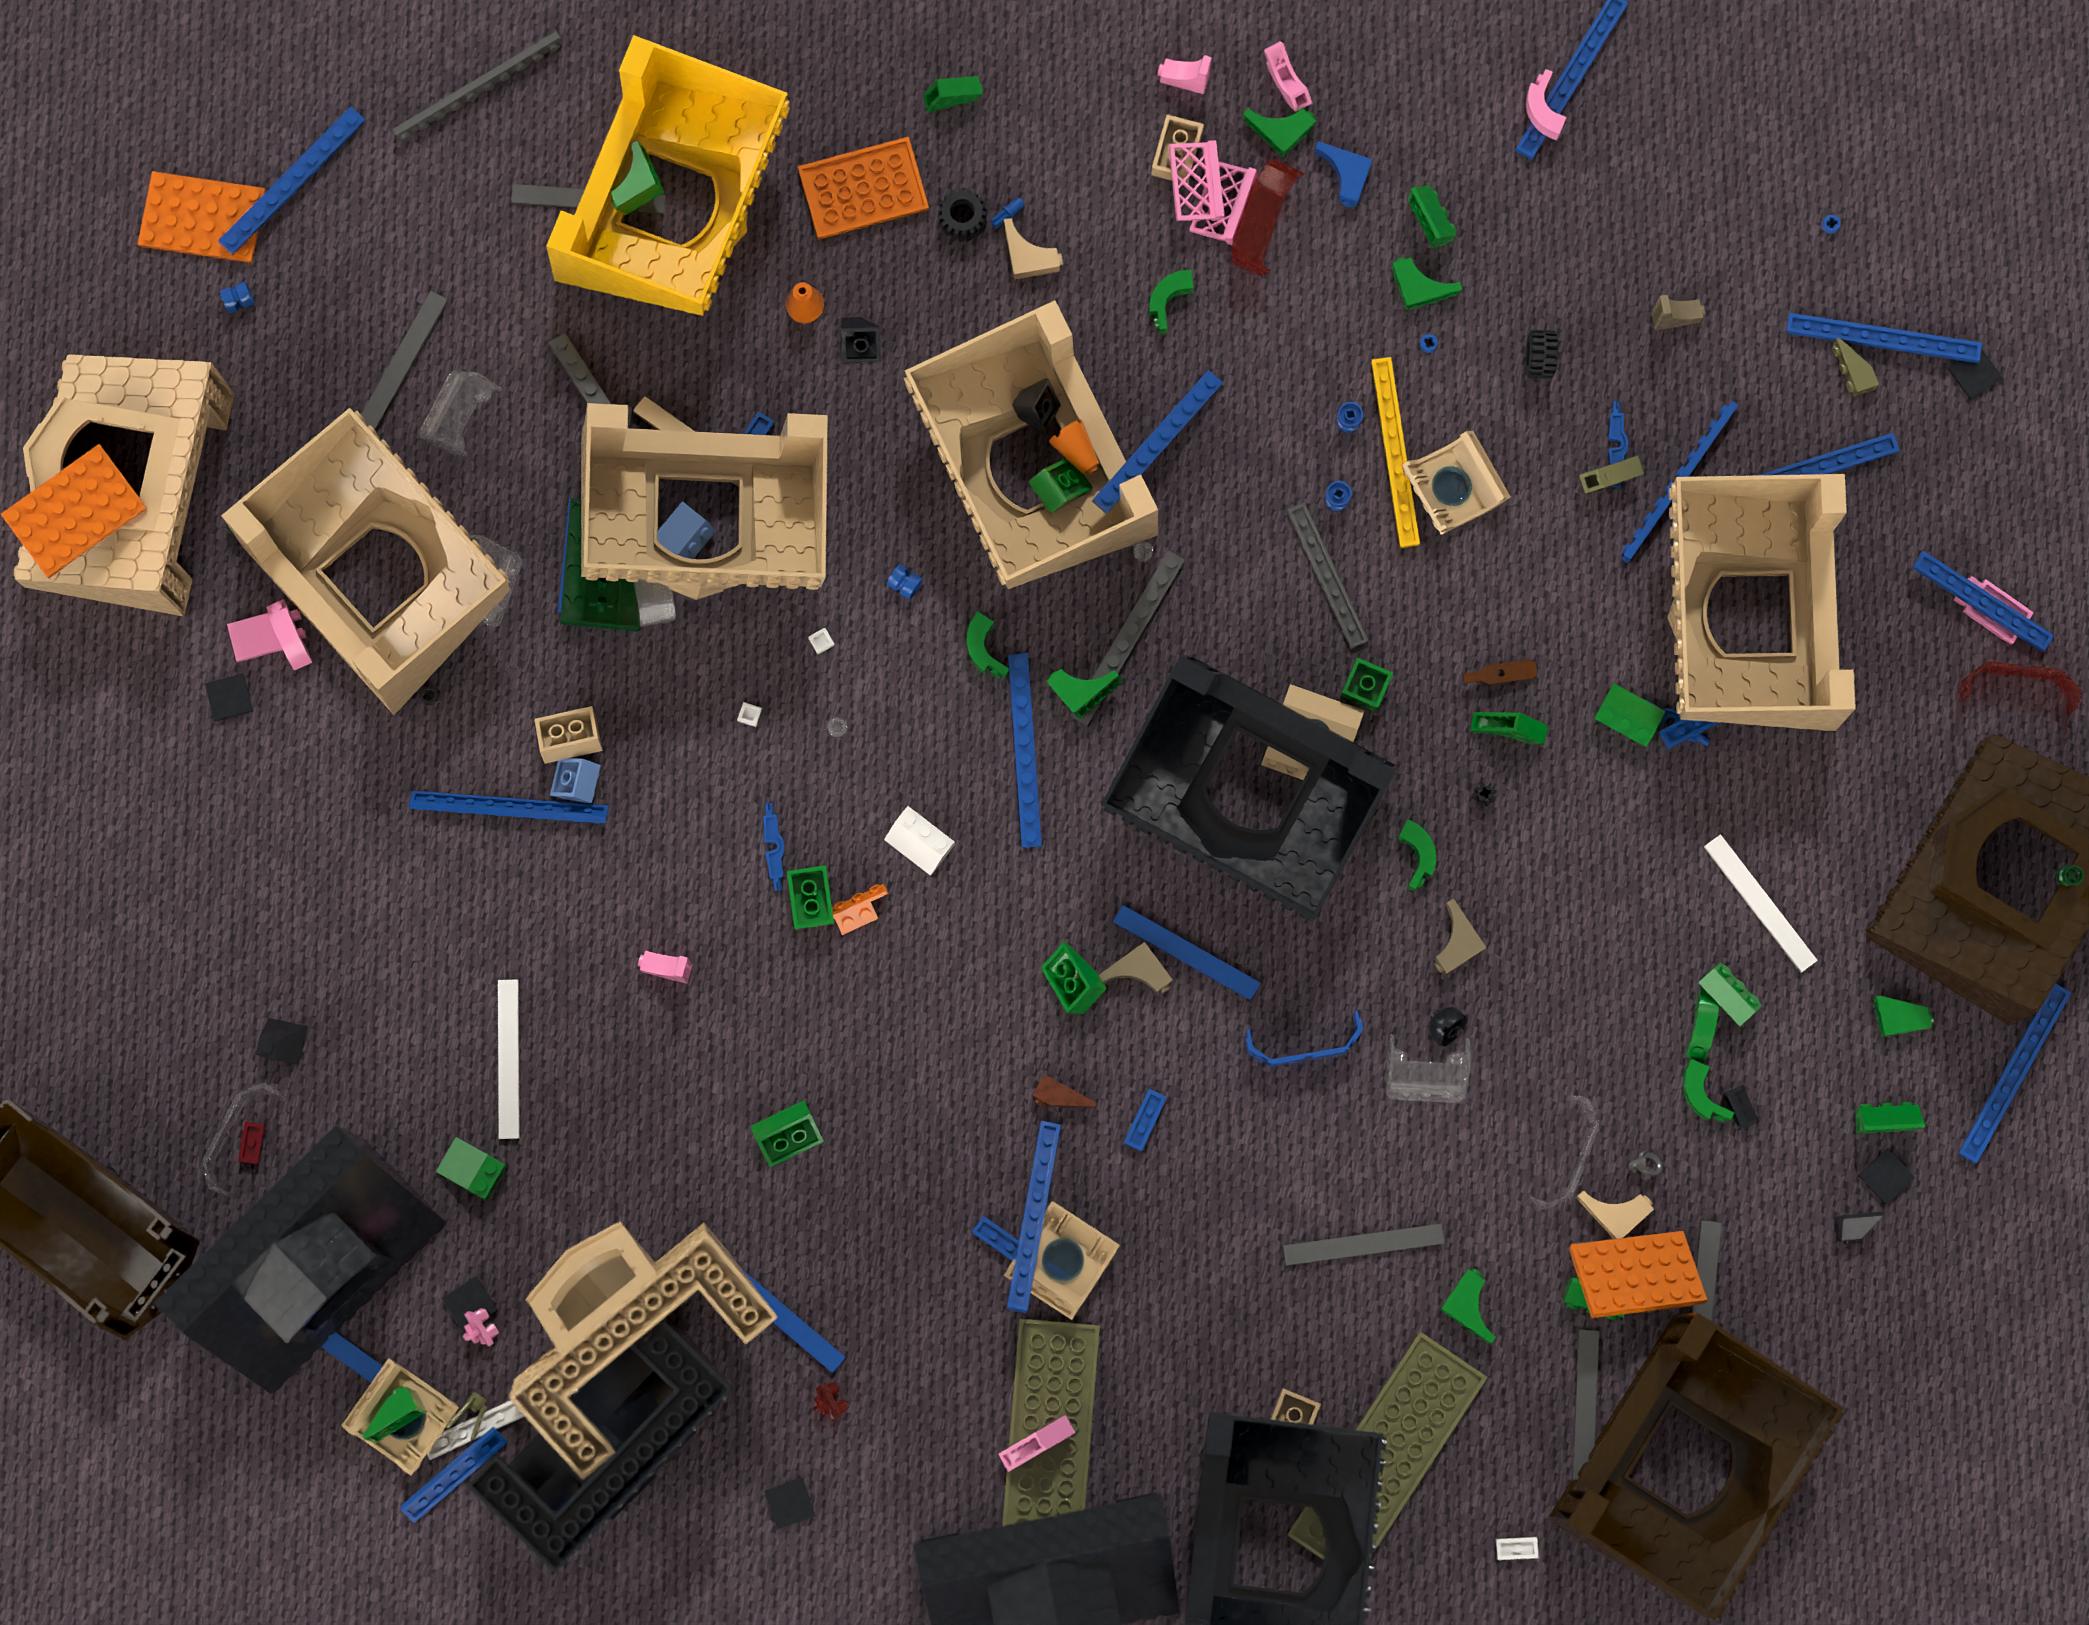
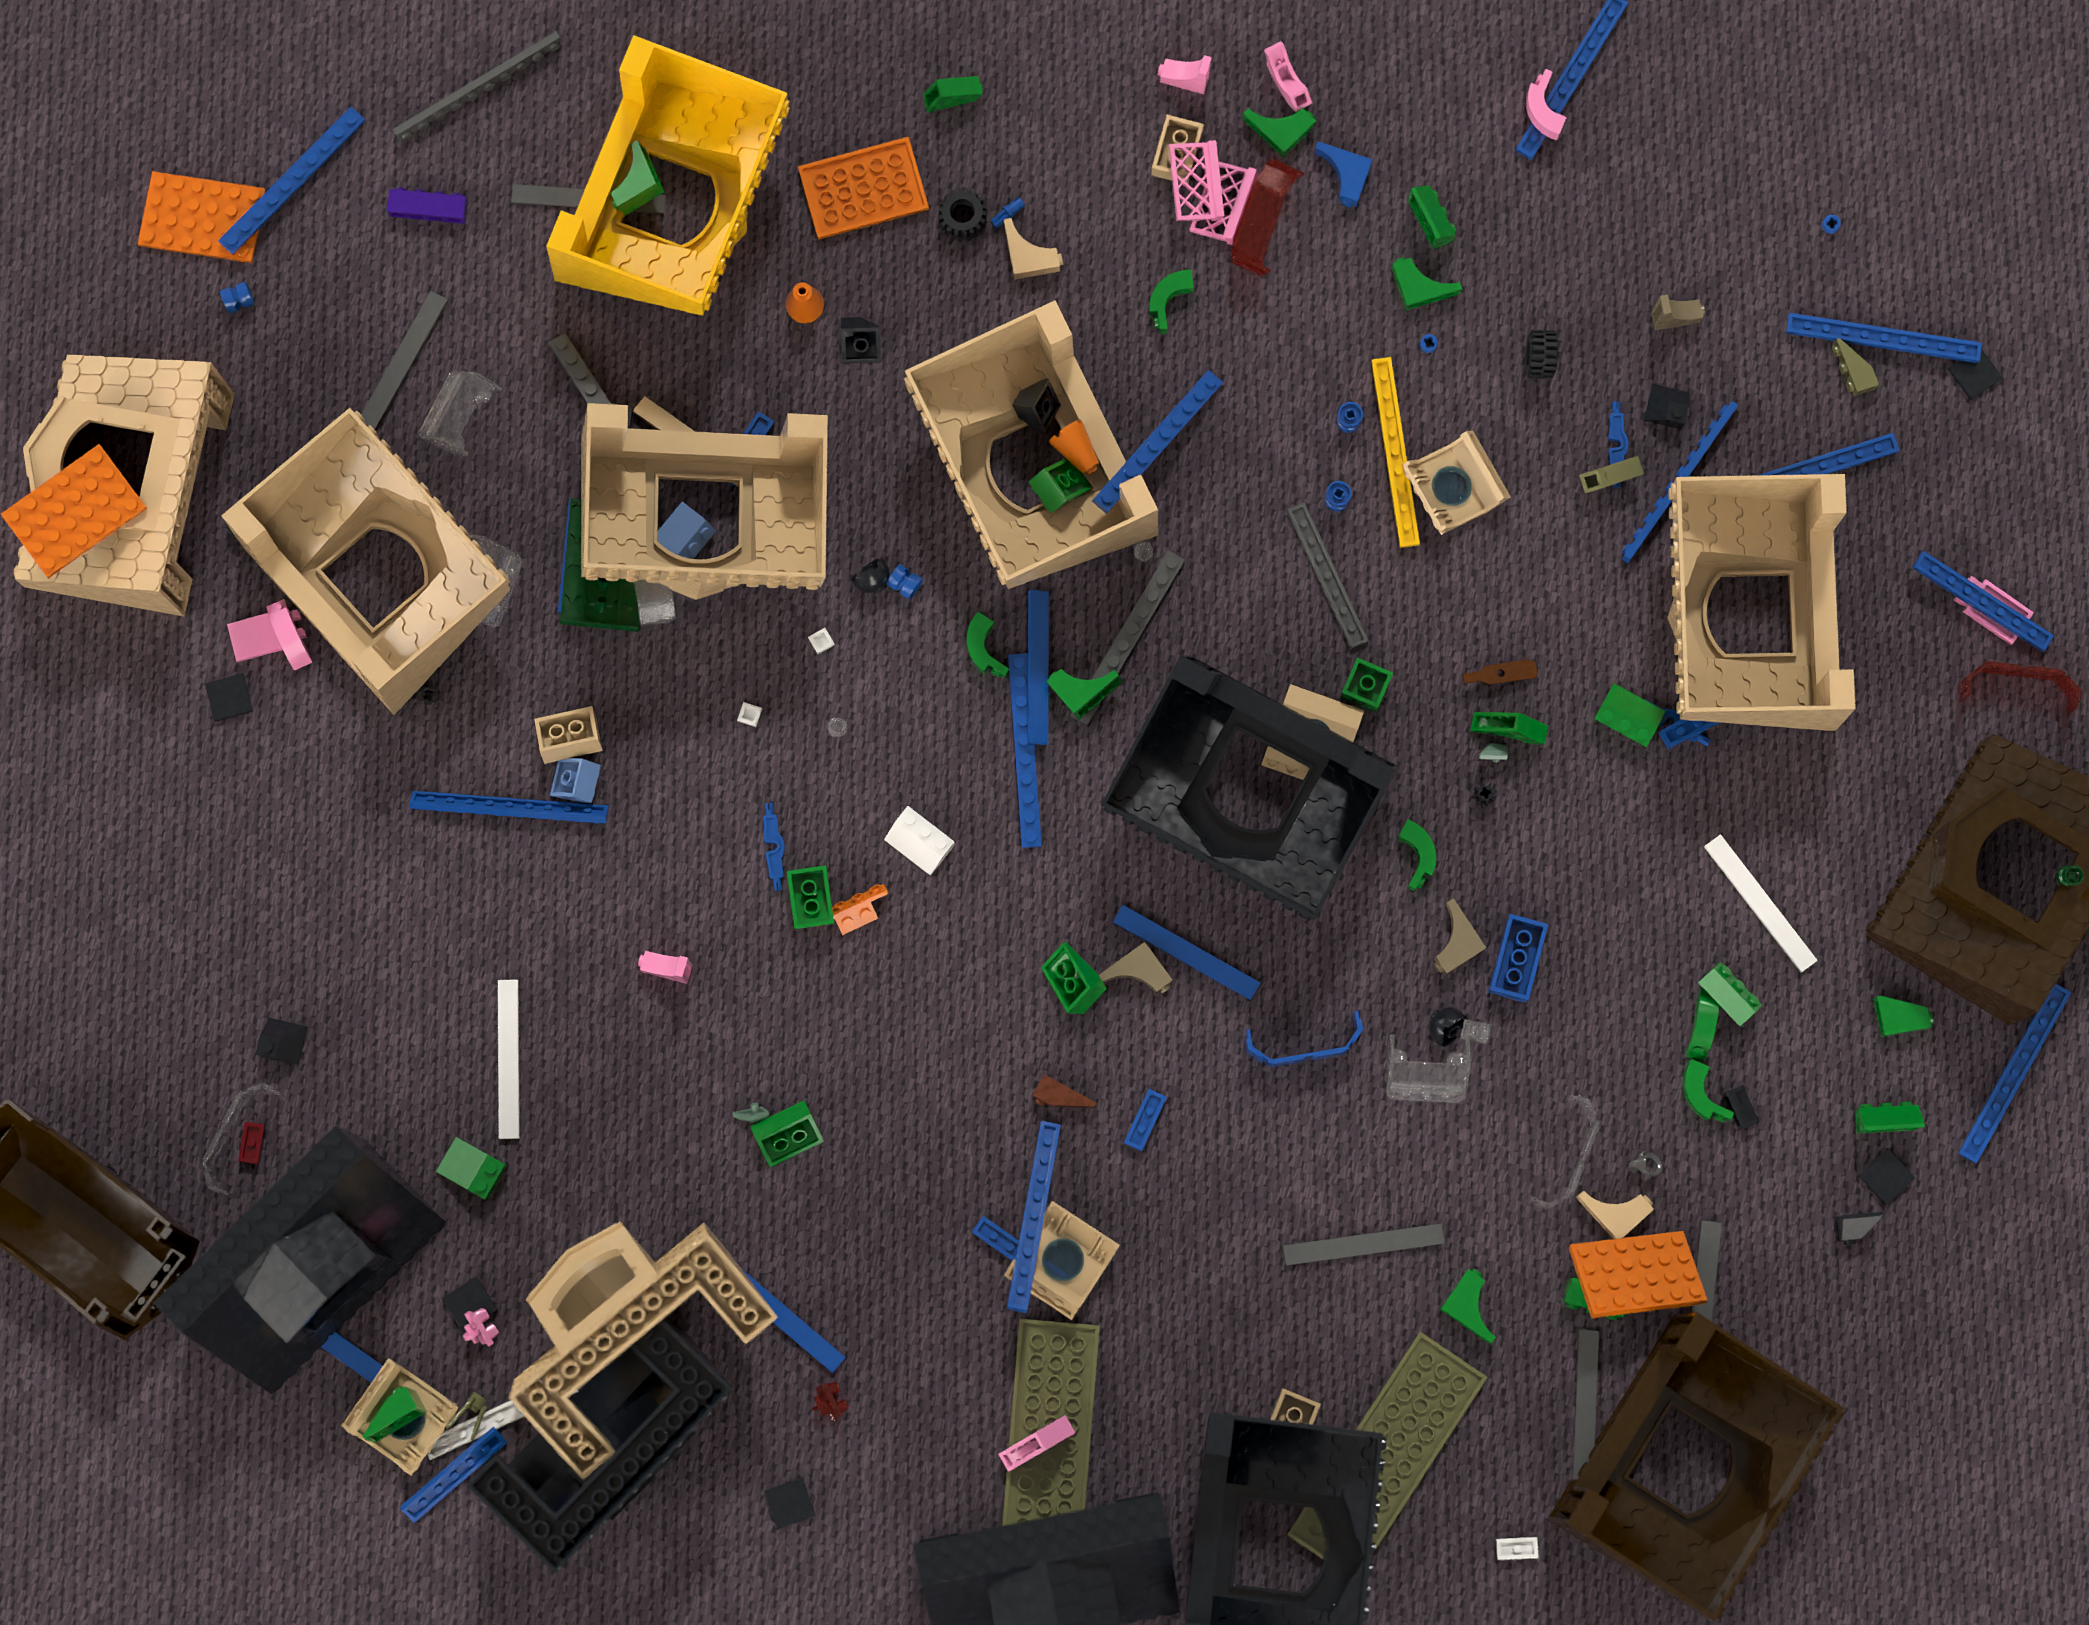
(427, 206): none -> dark purple brick
(752, 1115): none -> sand green piece
(872, 577): none -> black cylinder
(1038, 666): none -> blue tile
(1476, 1031): none -> clear bracket
(1494, 752): none -> sand green piece
(1517, 958): none -> blue brick
(1667, 406): none -> black slope

